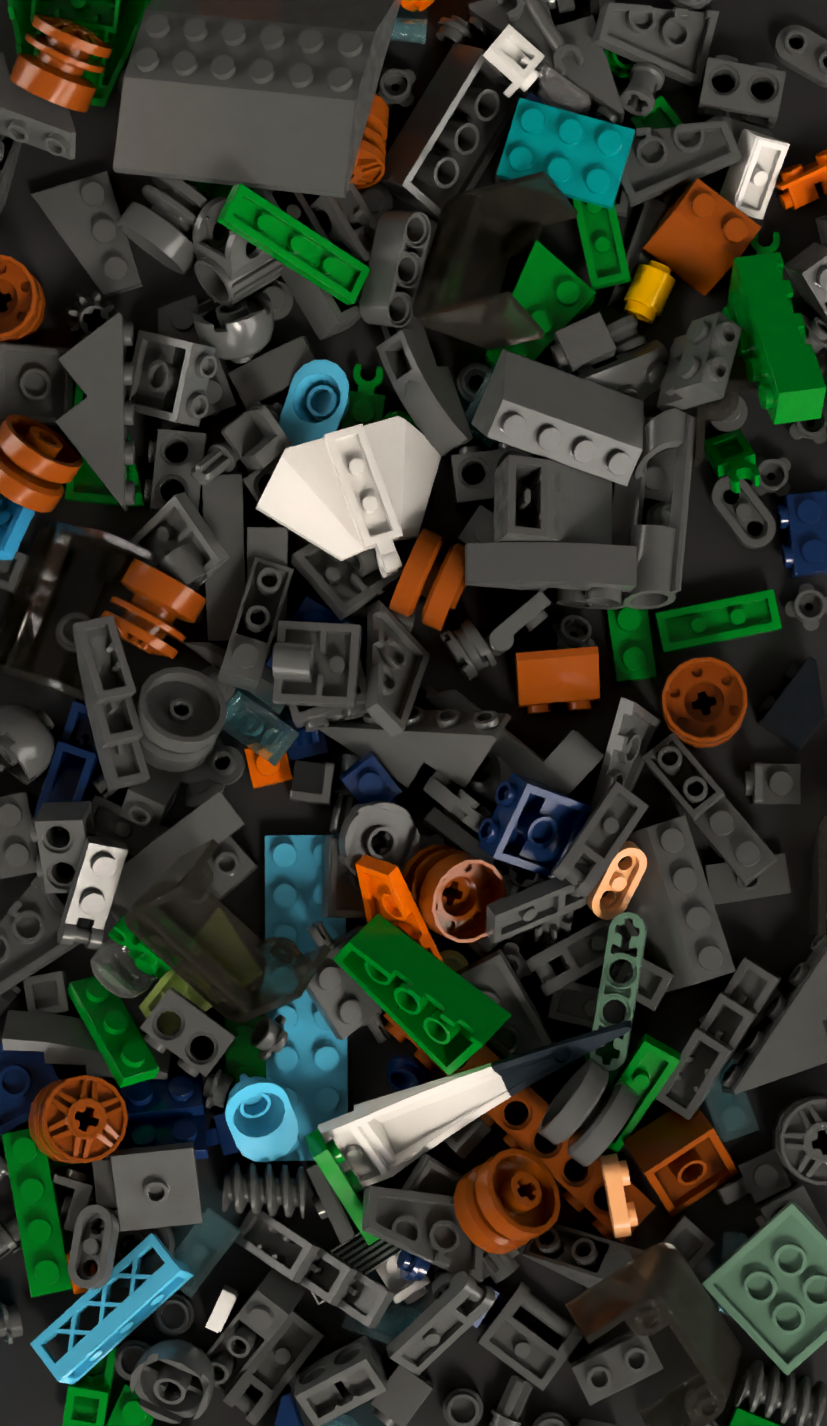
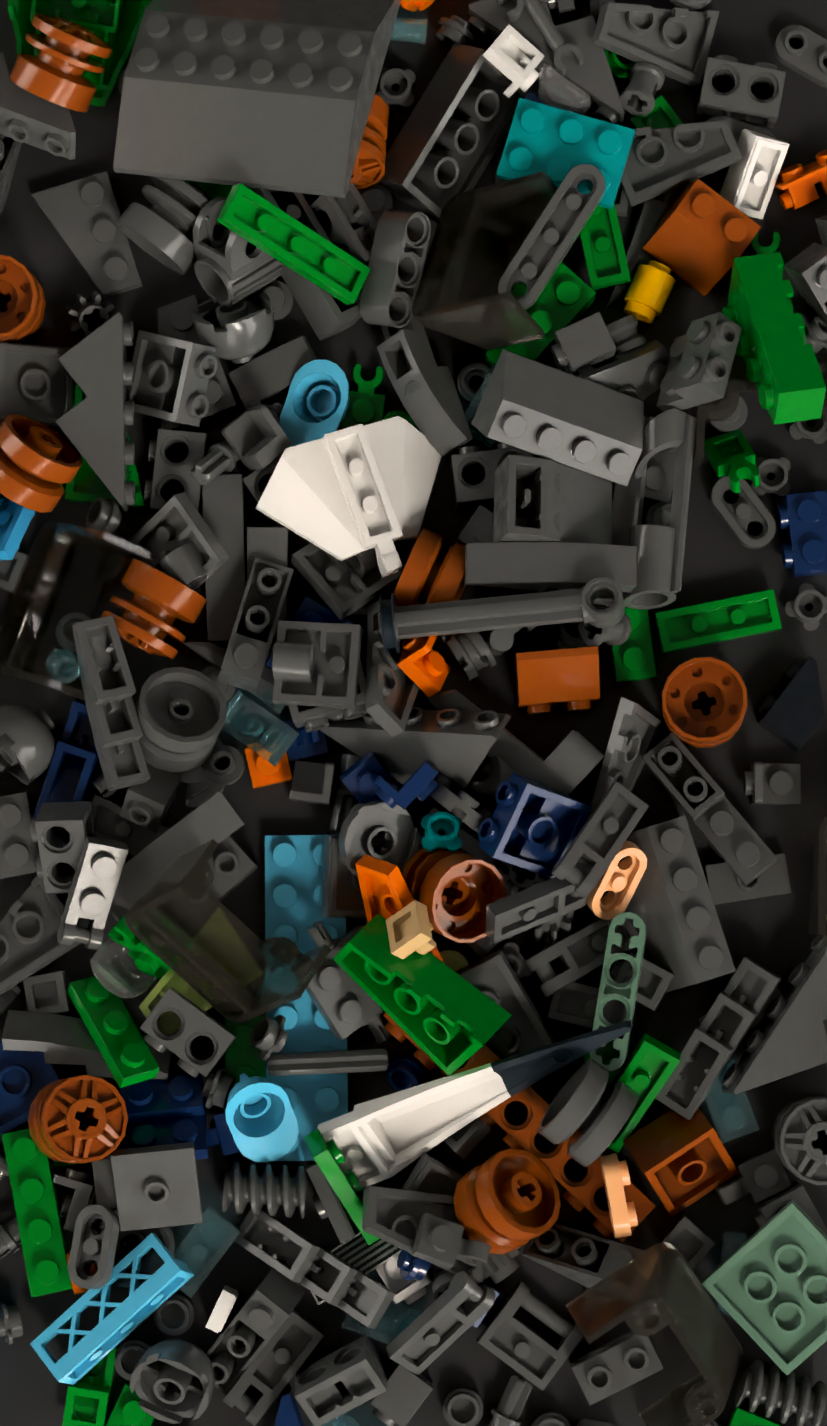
(63, 665): none -> clear light blue axle
(103, 515): none -> dark grey plate
(327, 1062): none -> dark grey axle
(410, 931): none -> tan tile
(418, 785): none -> dark blue bracket
(423, 664): none -> orange bracket
(441, 822): none -> teal plate
(442, 1243): none -> dark grey plate
(499, 612): none -> dark grey piece
(553, 234): none -> dark grey plate
(612, 636): none -> dark grey bush

